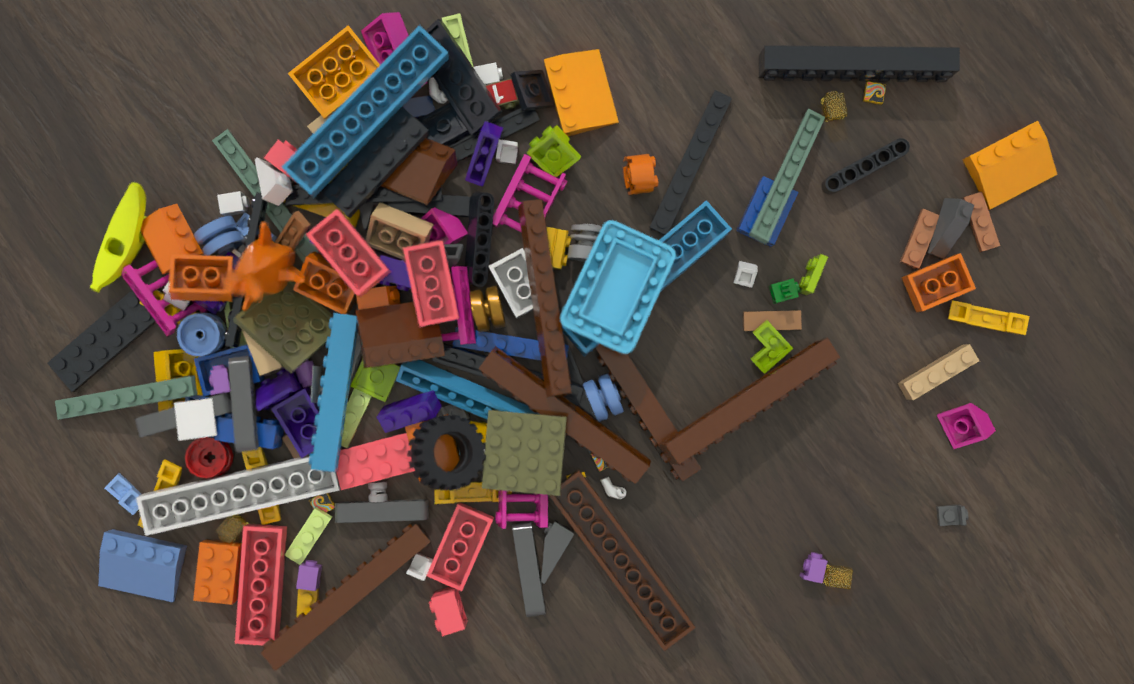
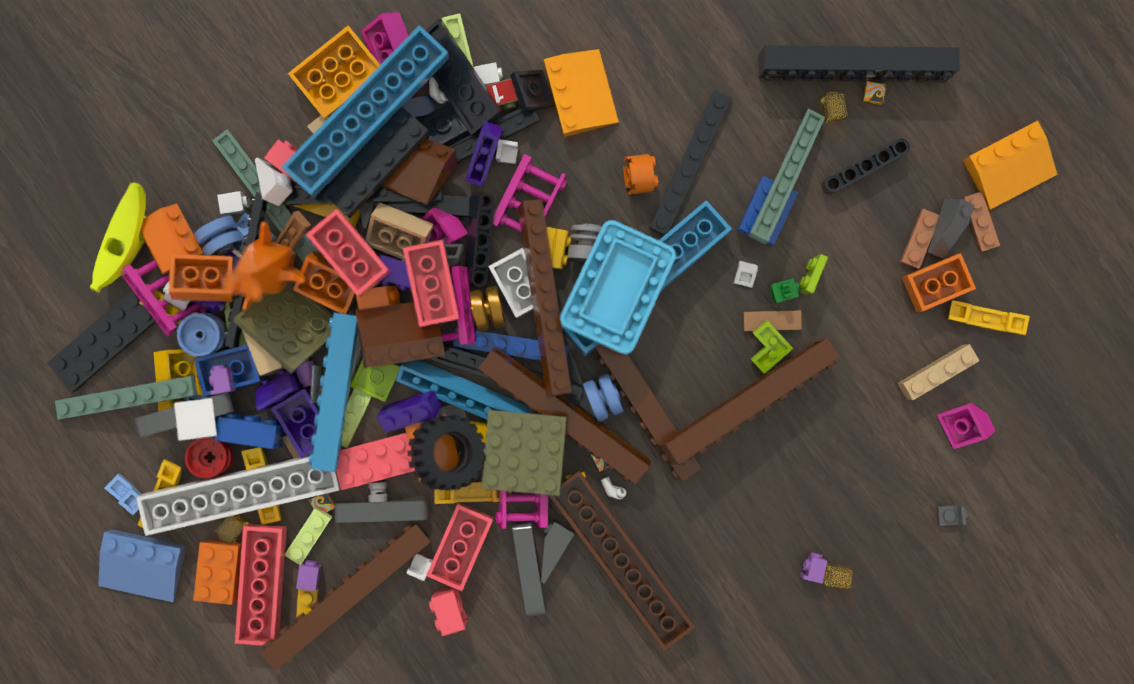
(243, 404): dark grey beam -> none
(553, 151): lime plate -> none

